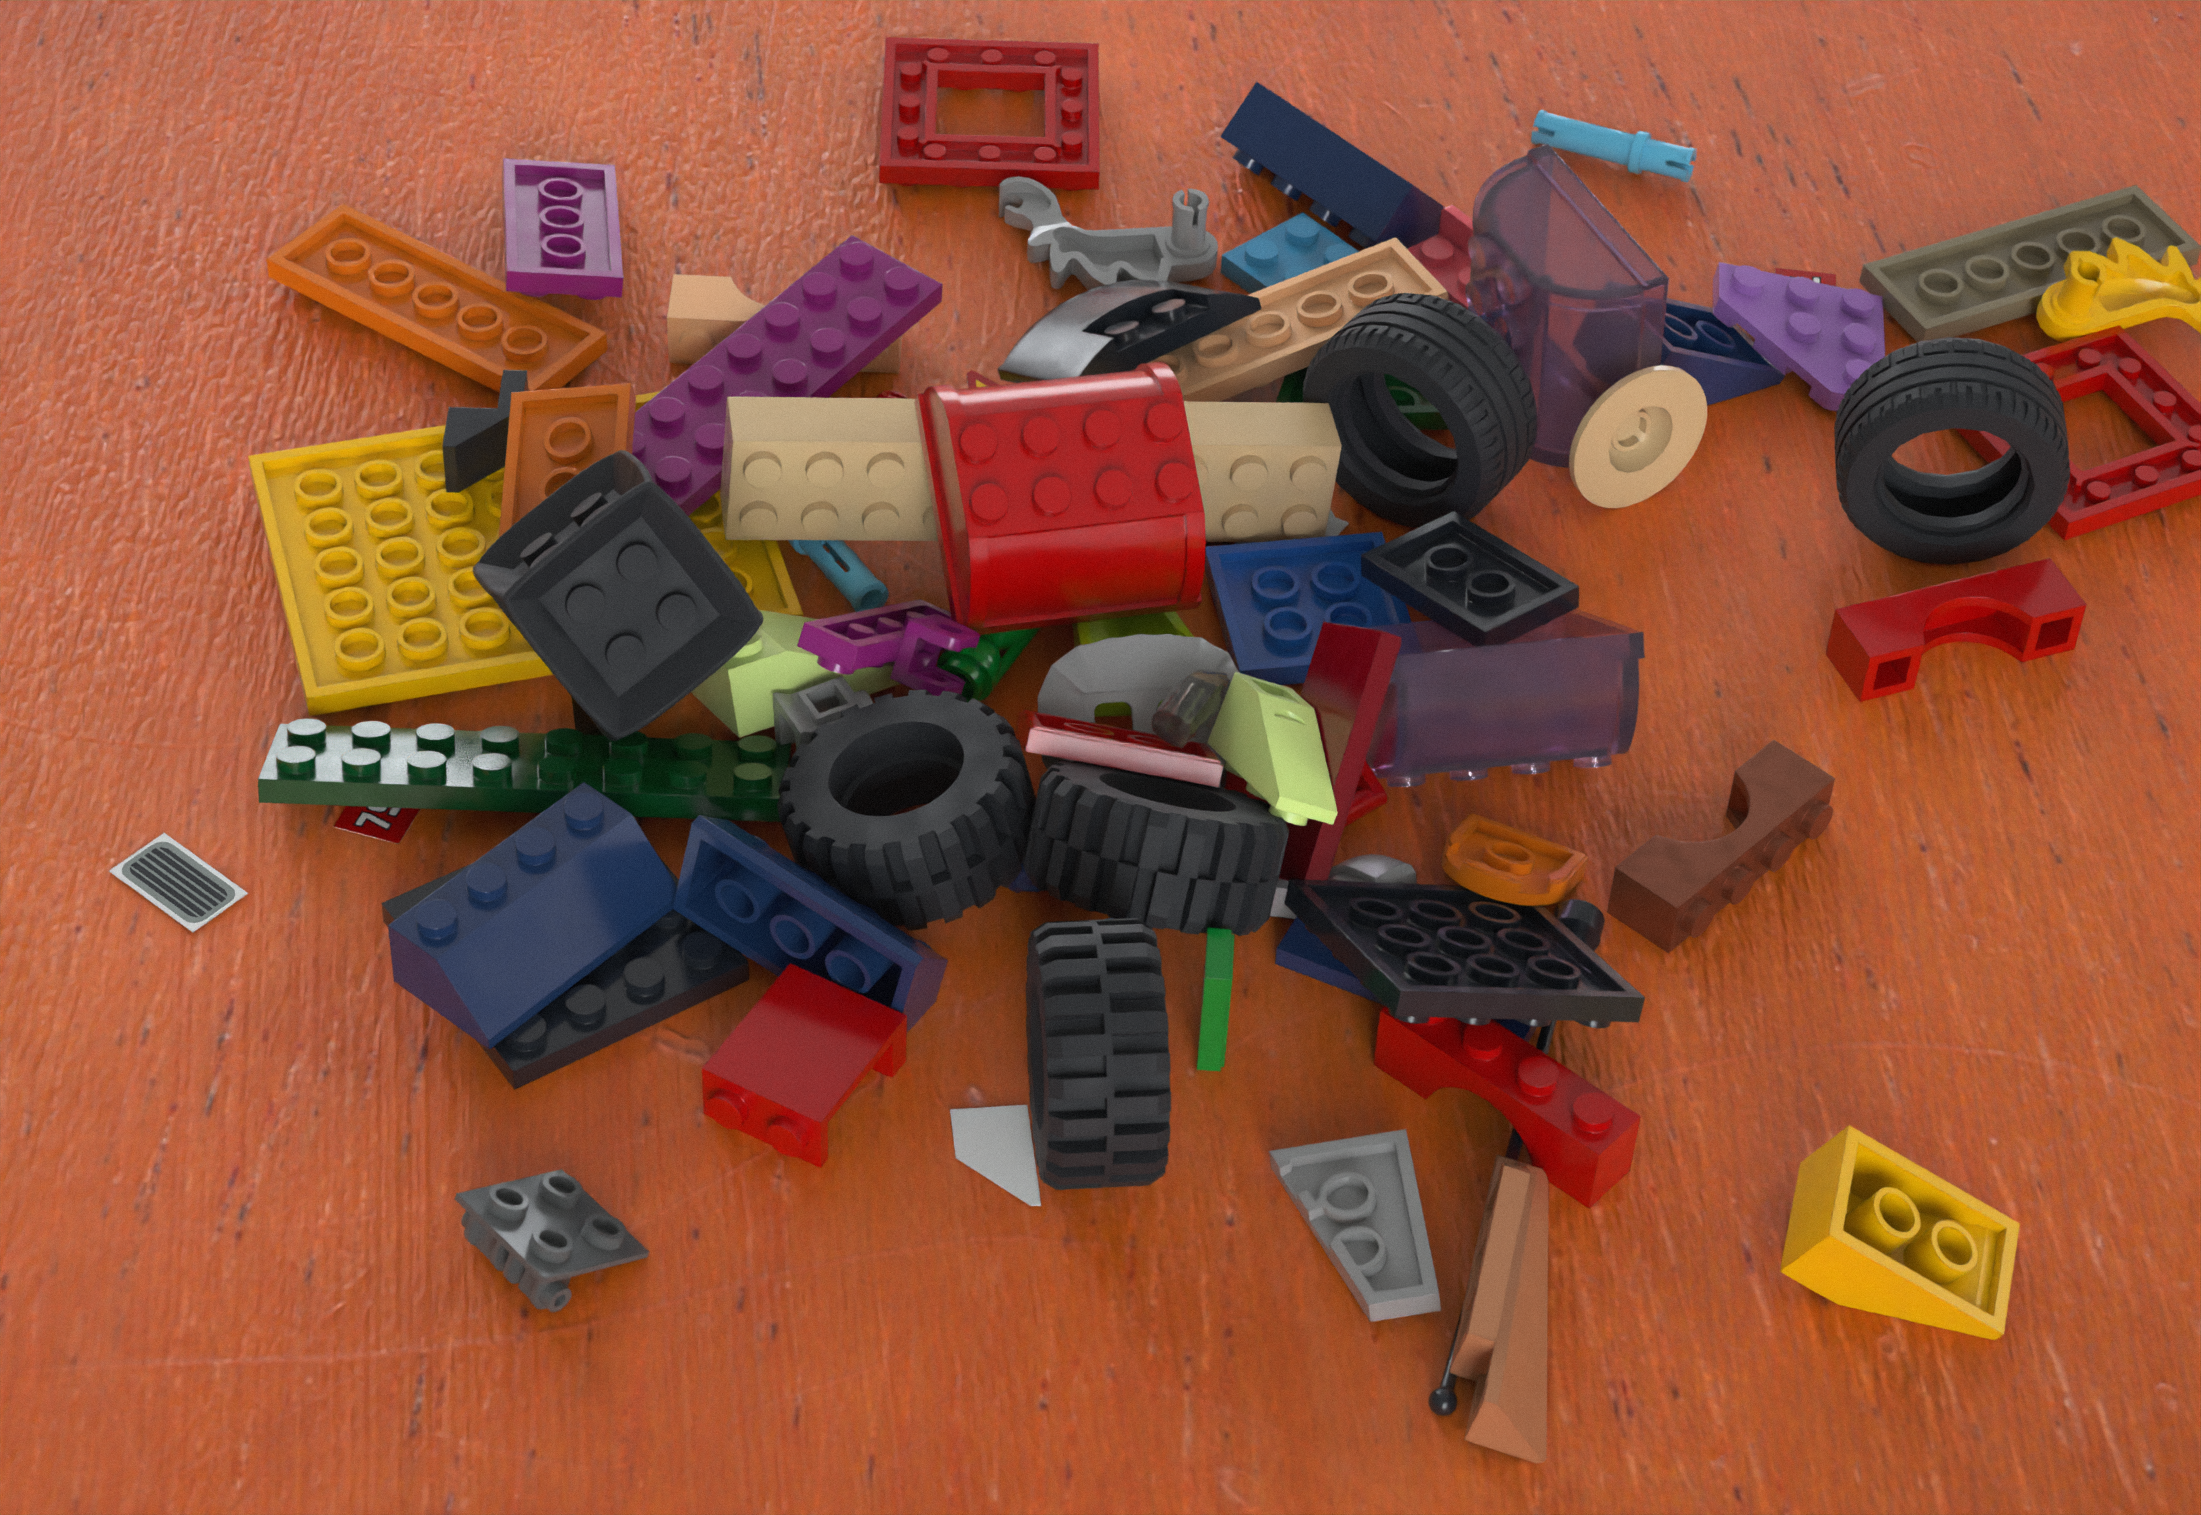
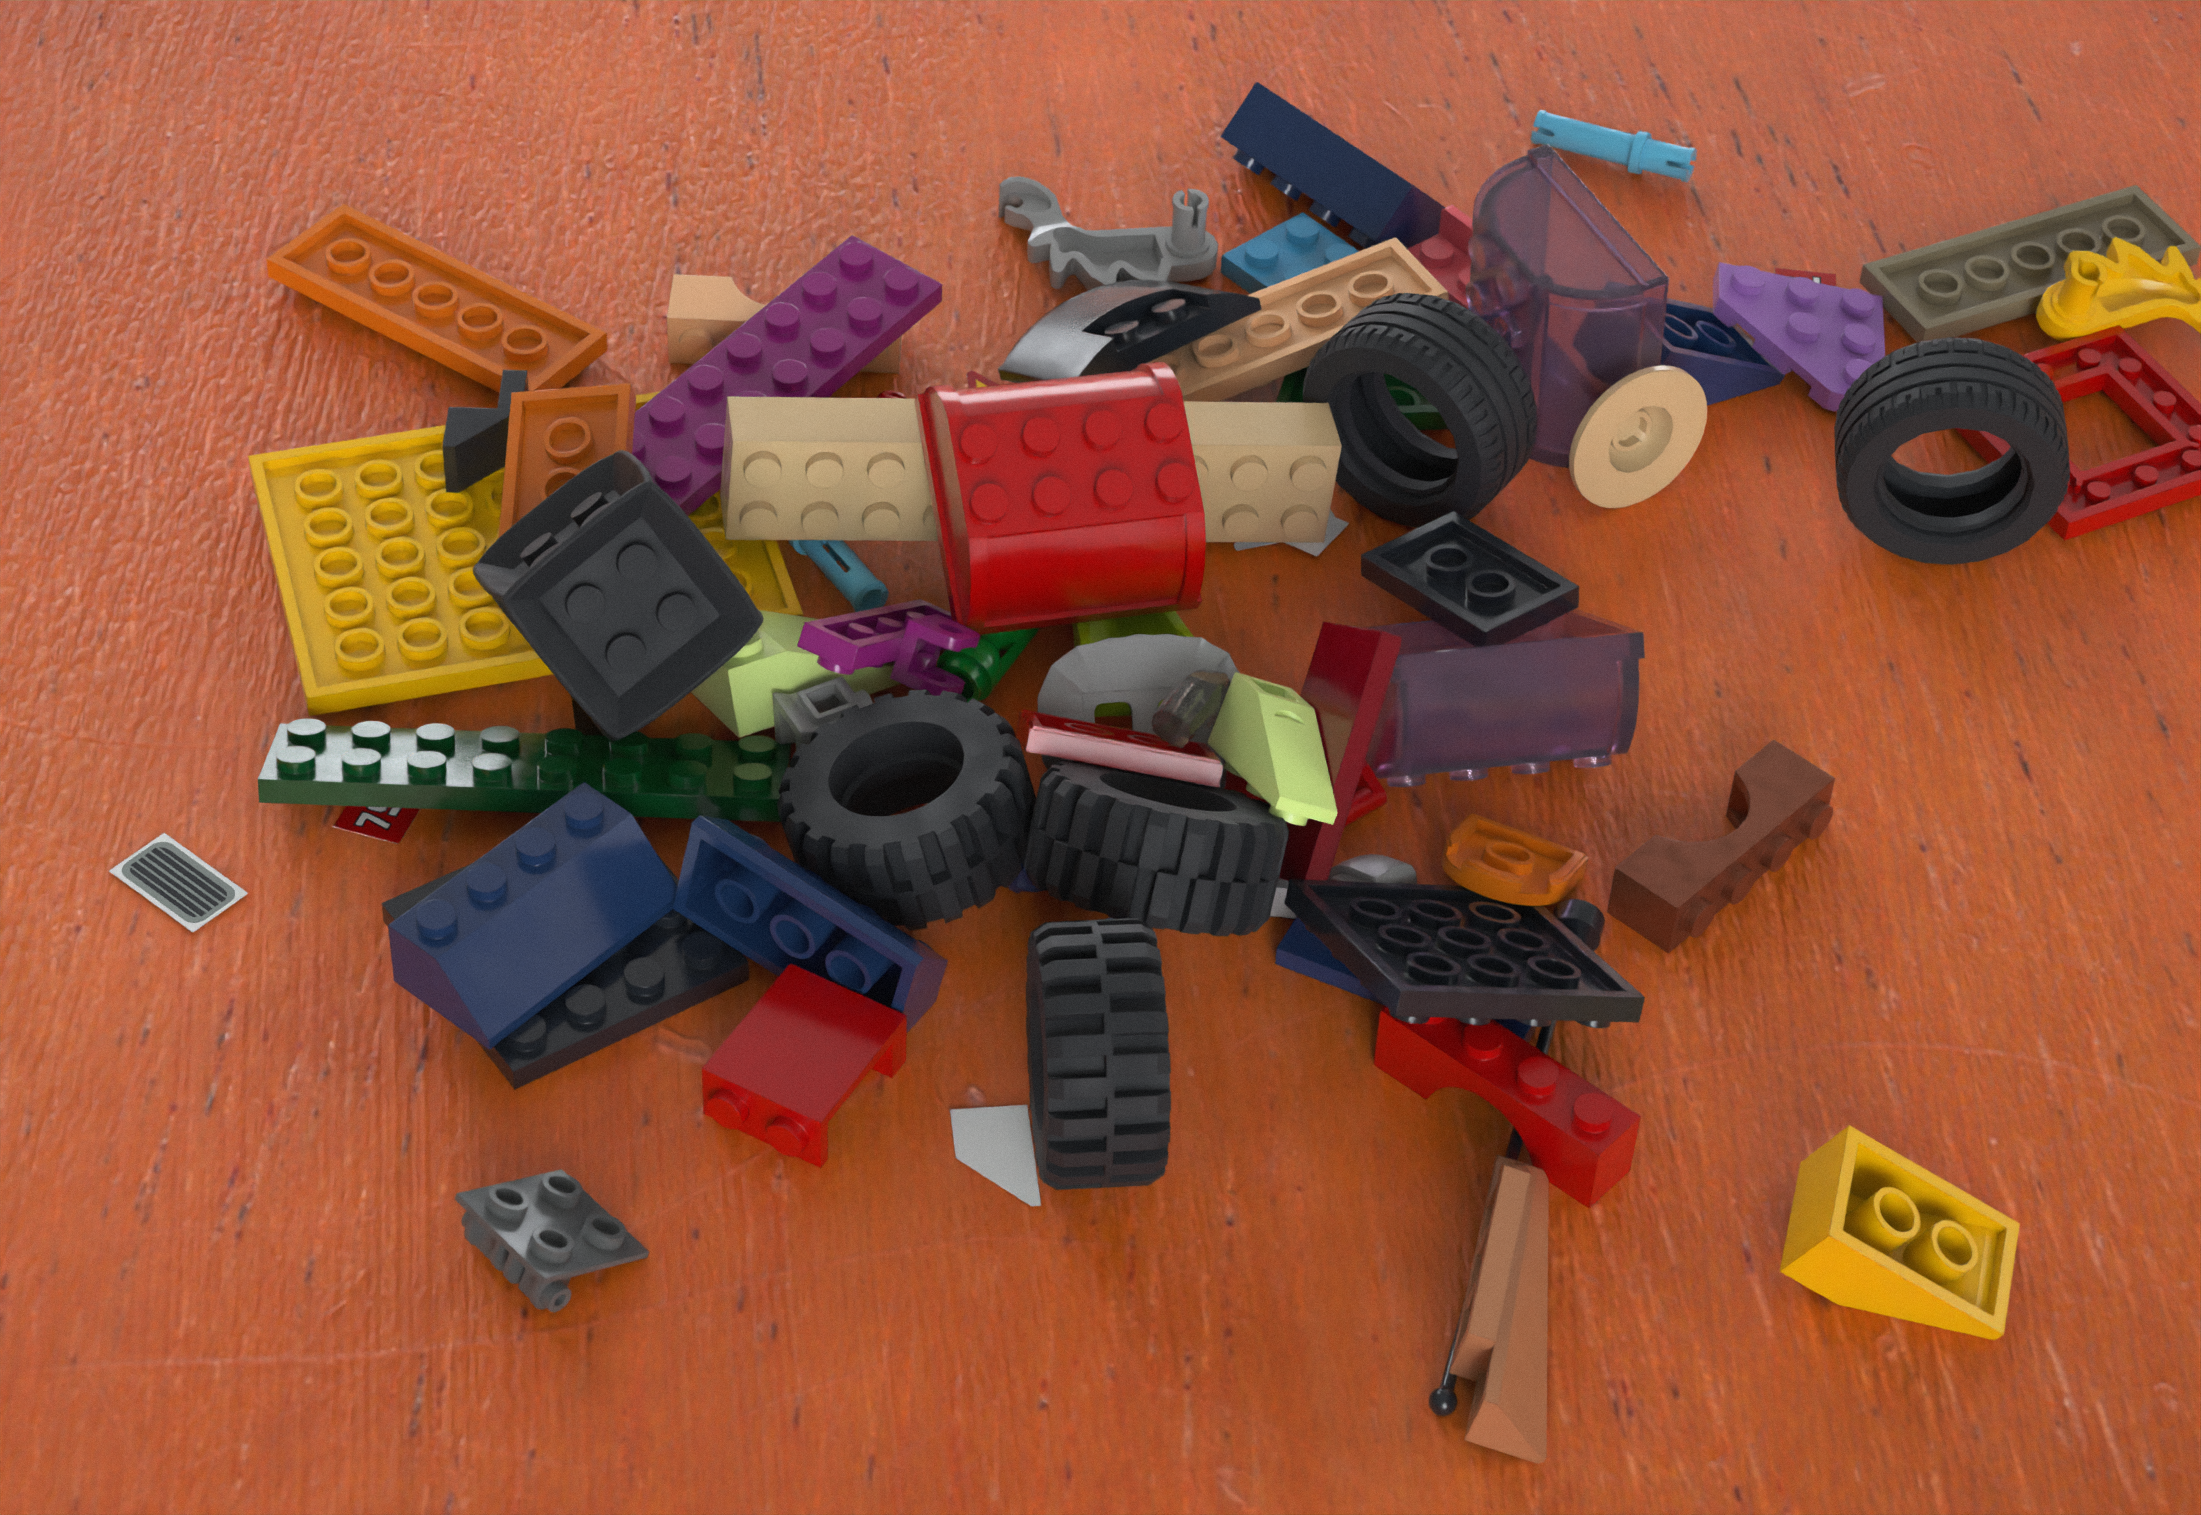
(561, 229): plate -> none
(917, 155): red plate -> none
(1215, 999): green tile -> none
(1282, 591): blue plate -> none
(1367, 1218): light grey wing -> none
(2017, 609): red arch -> none

